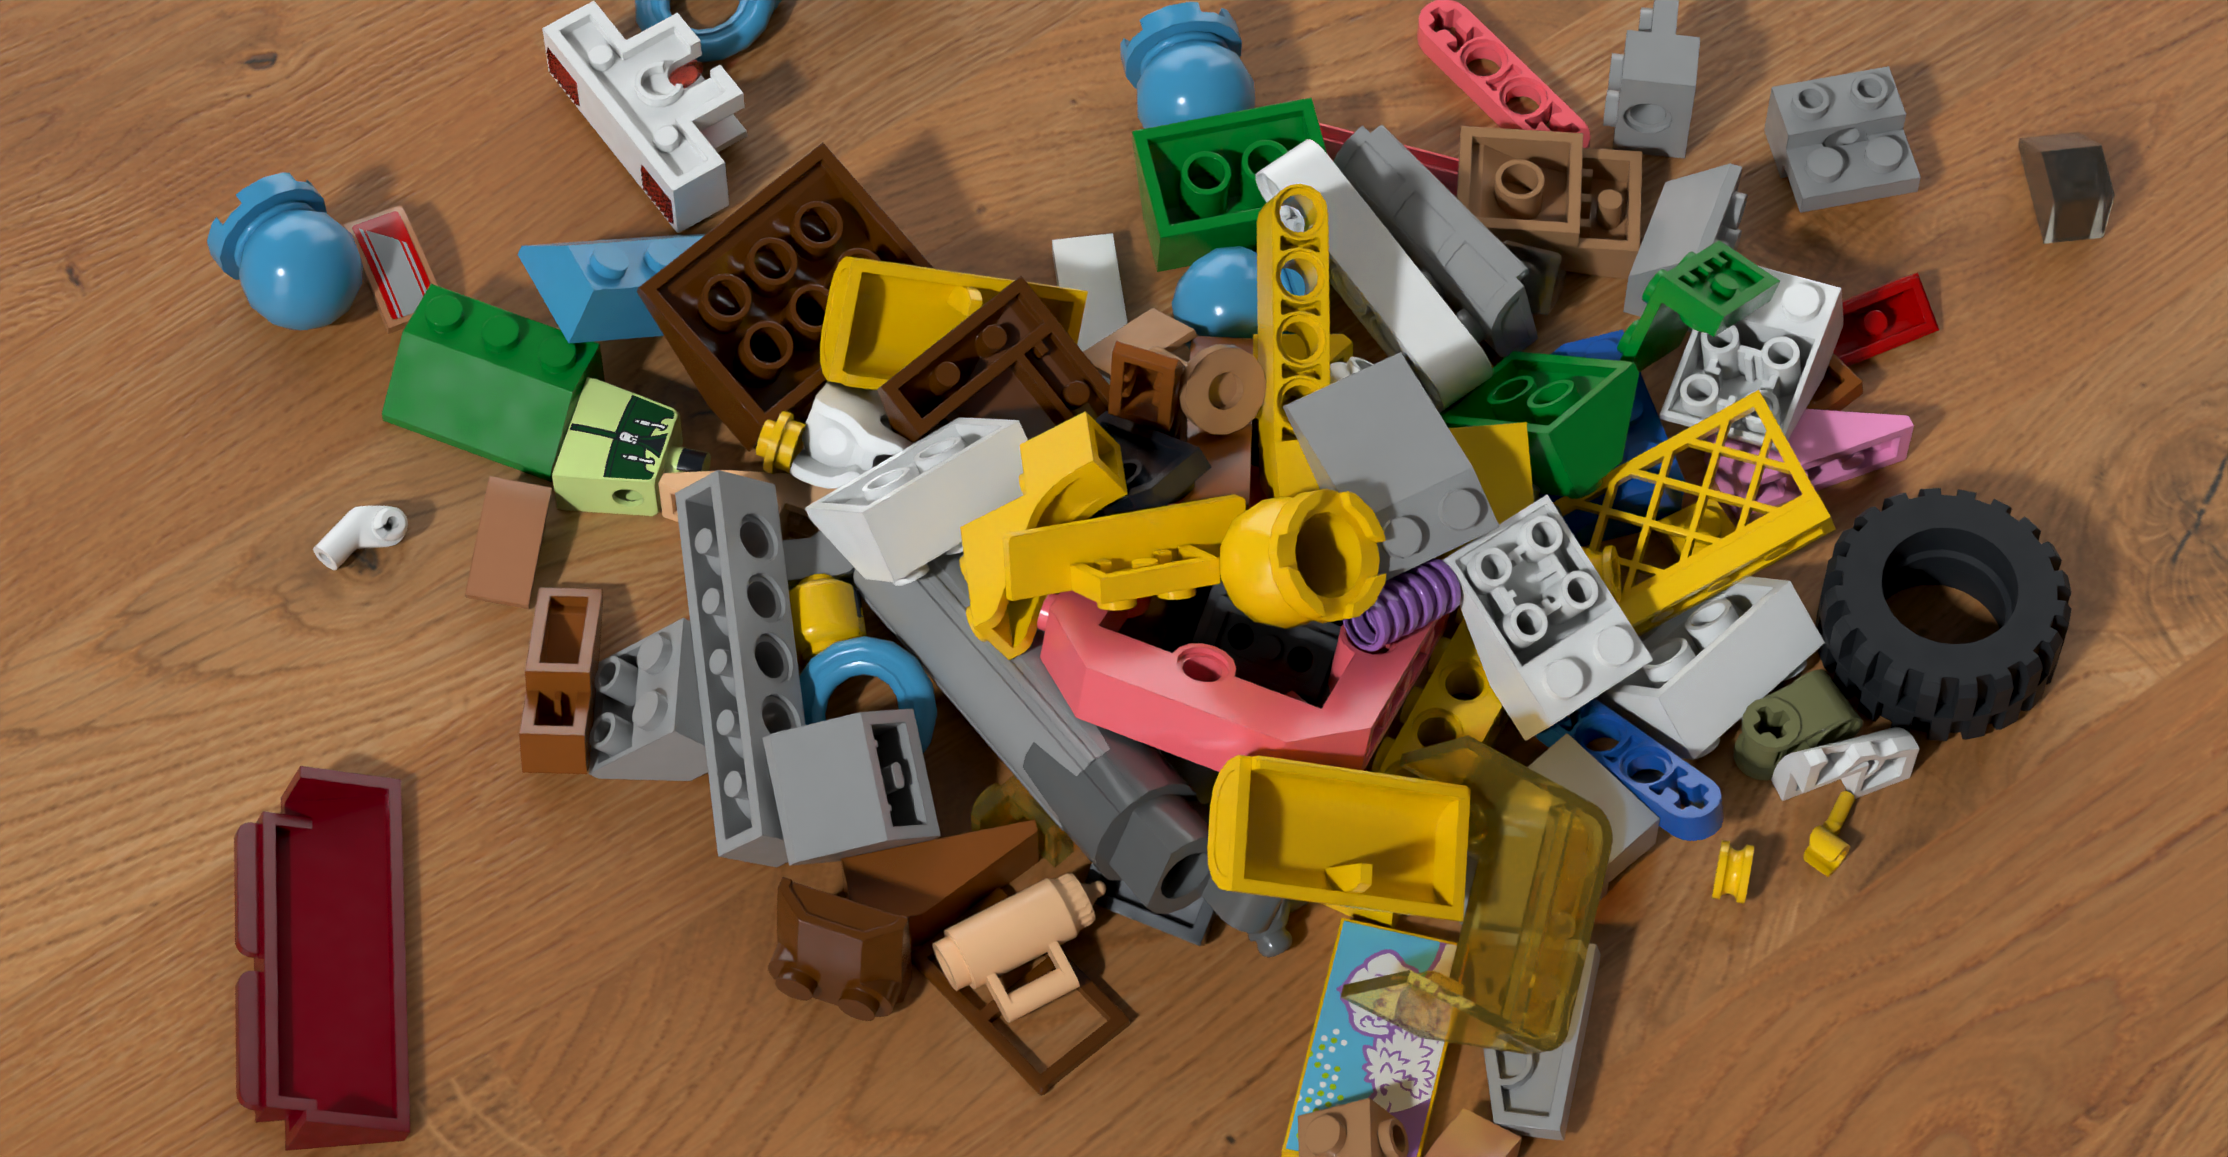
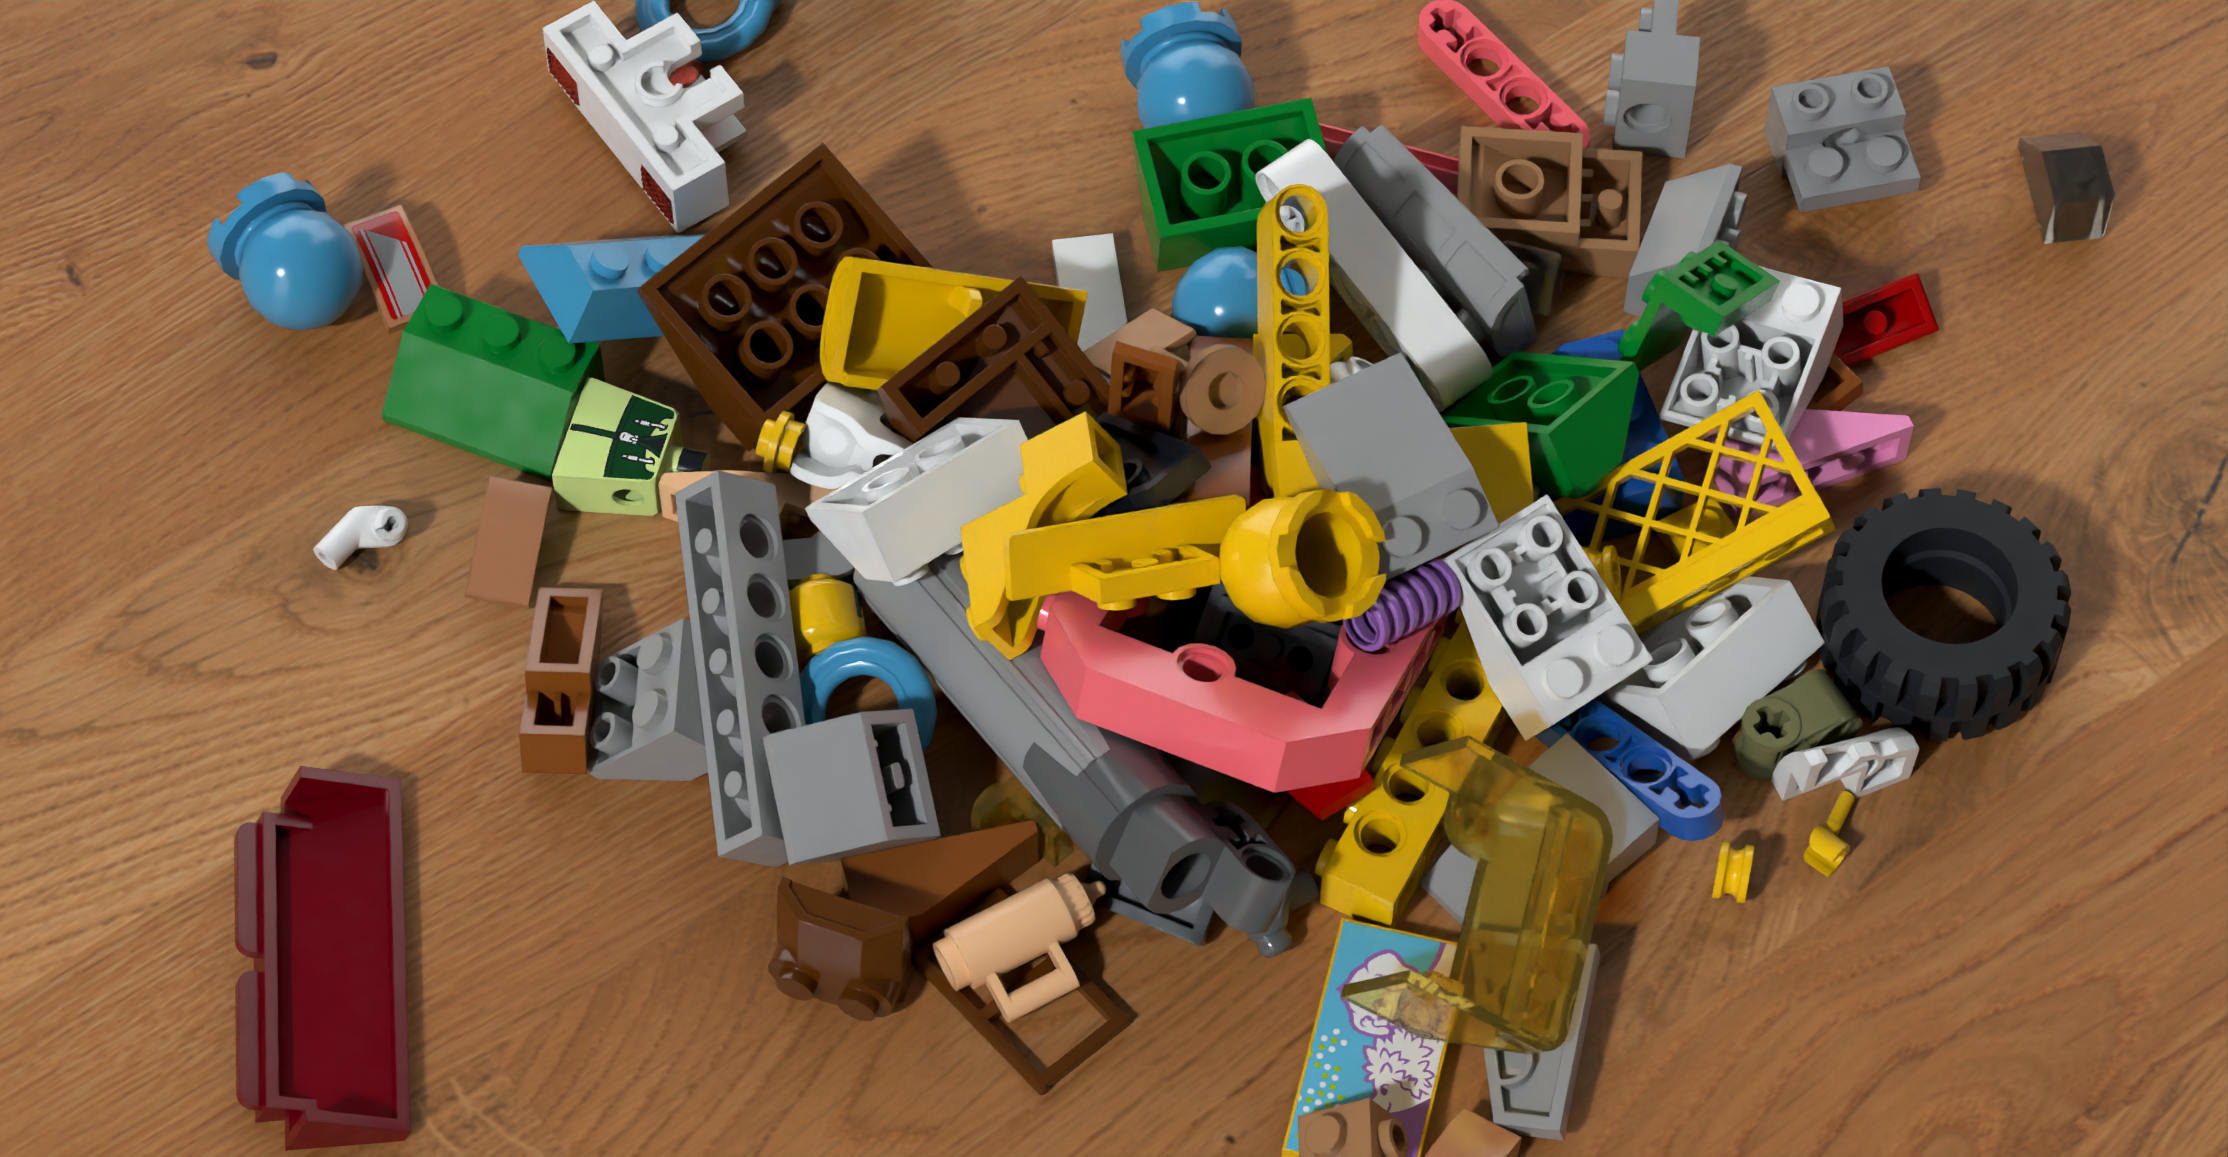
(1339, 837): yellow container -> none

